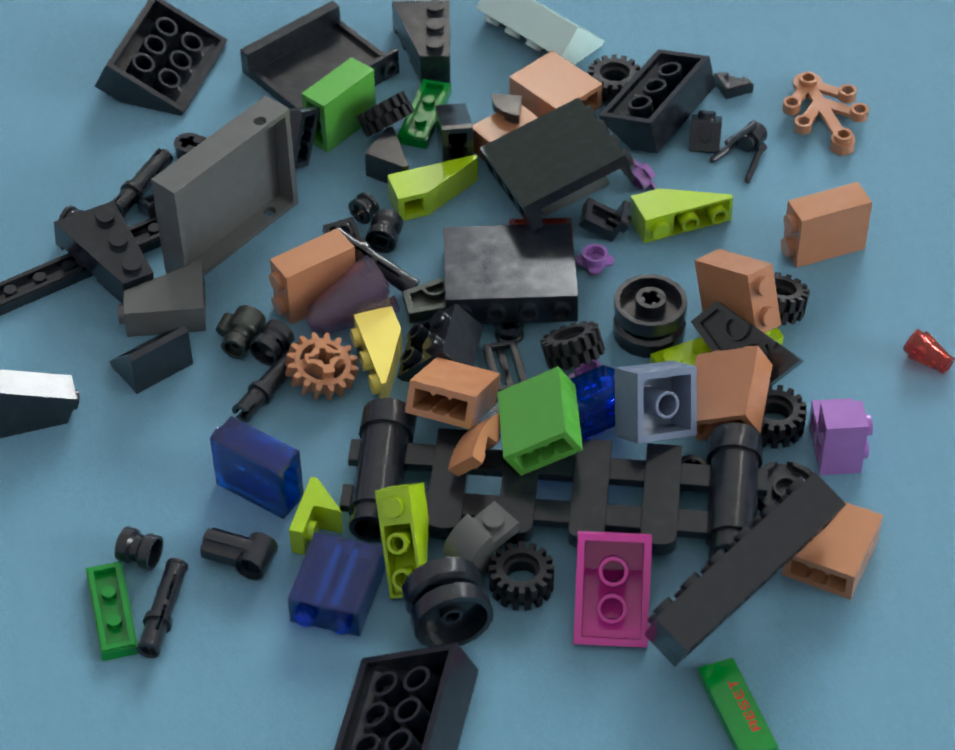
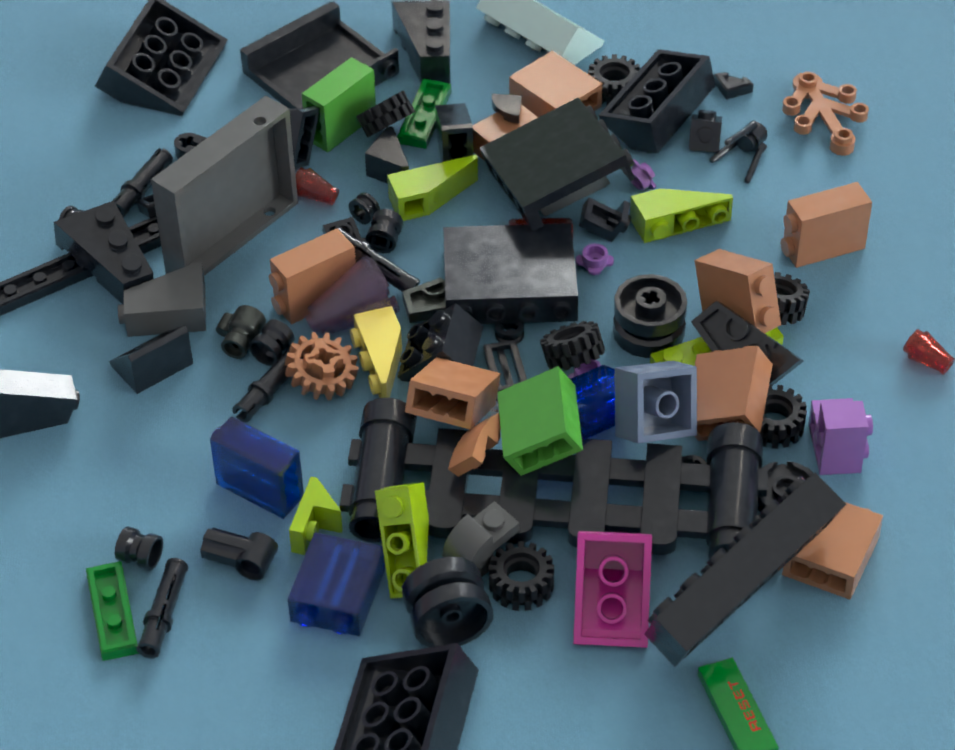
(315, 187): none -> clear red cone

